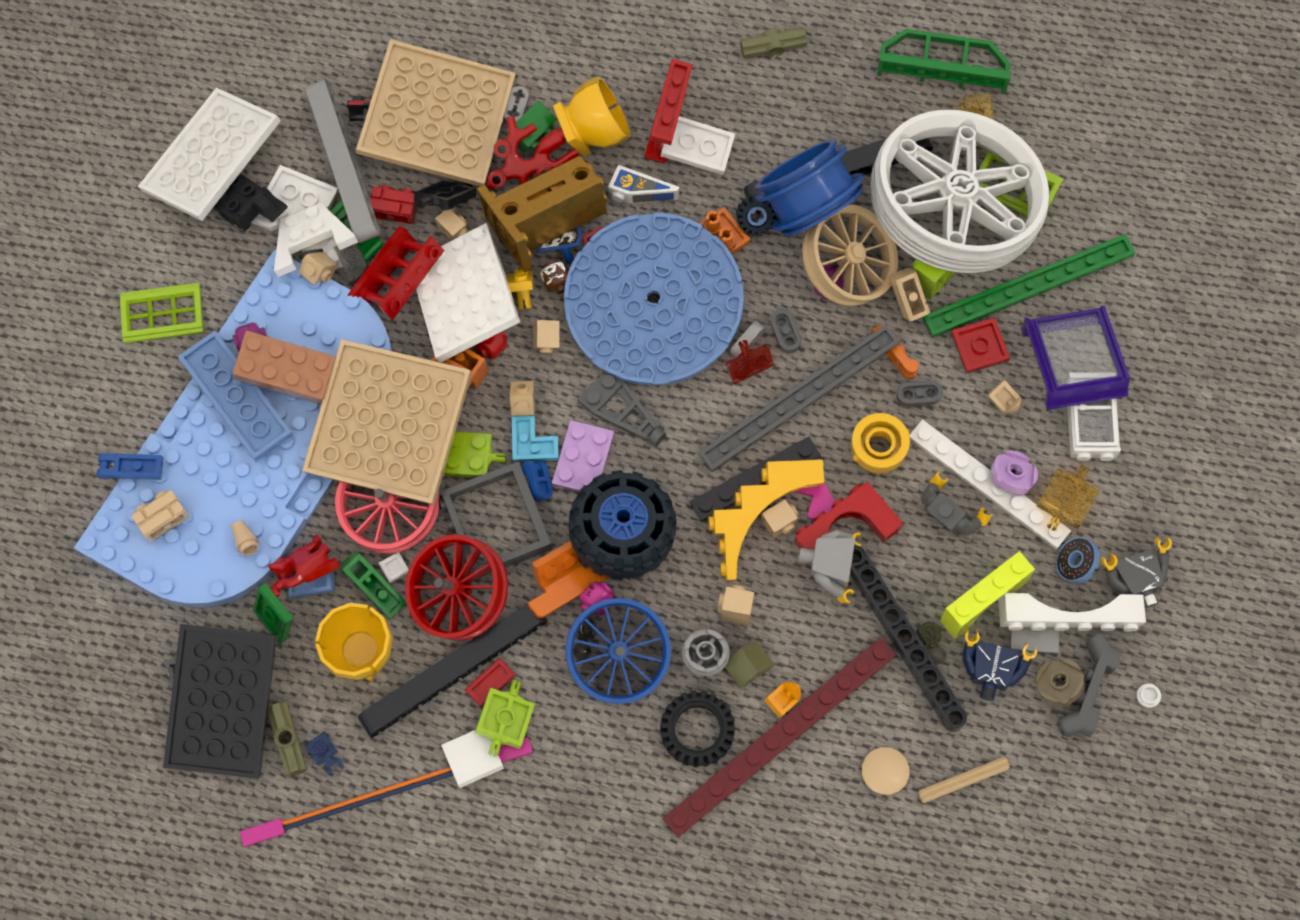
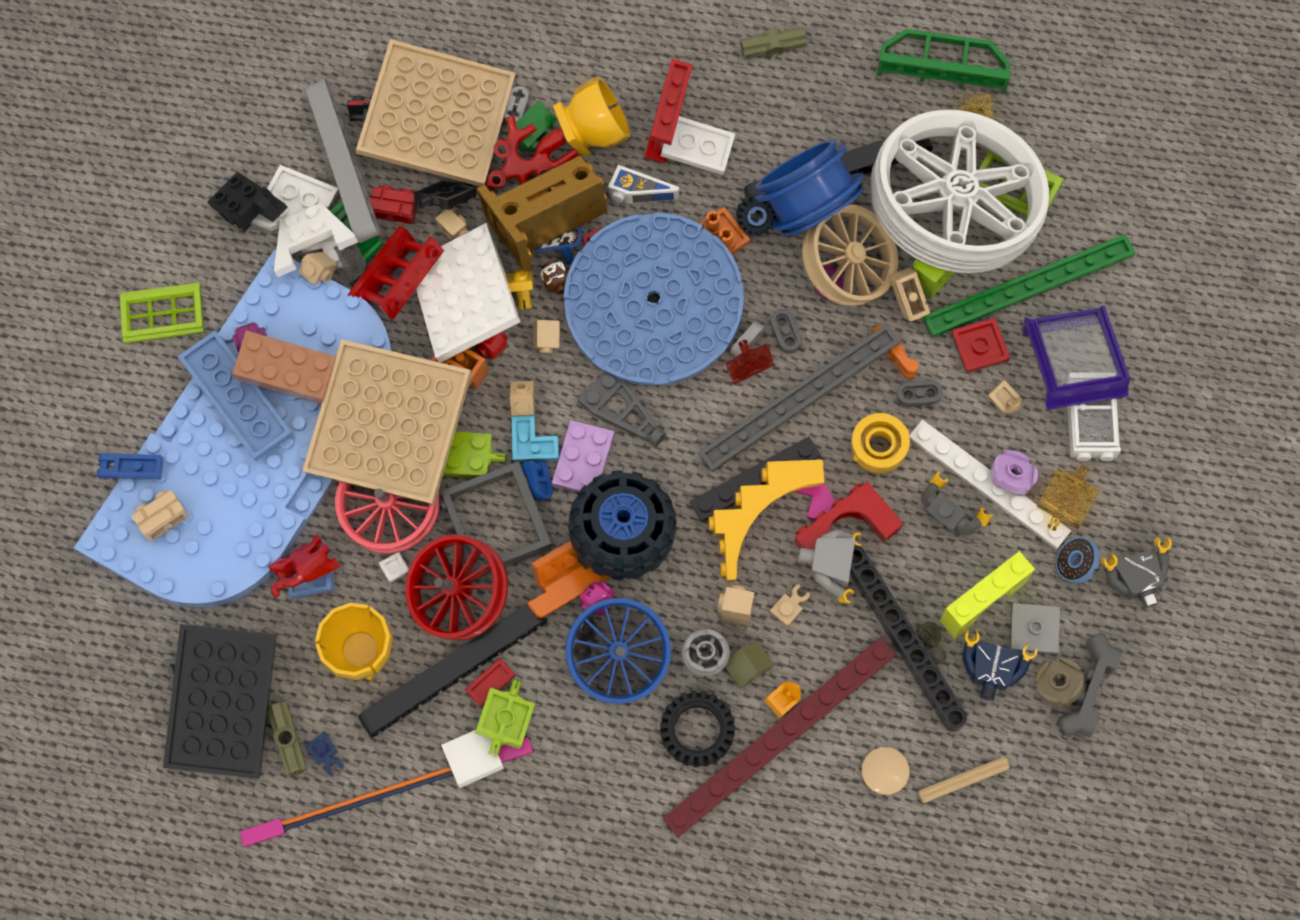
(209, 153): white plate -> none
(244, 538): tan cone -> none
(272, 613): green tile -> none
(372, 584): green slope -> none
(780, 518): tan brick -> none
(788, 607): none -> tan plate
(1023, 610): white arch -> none
(1148, 695): white plate -> none

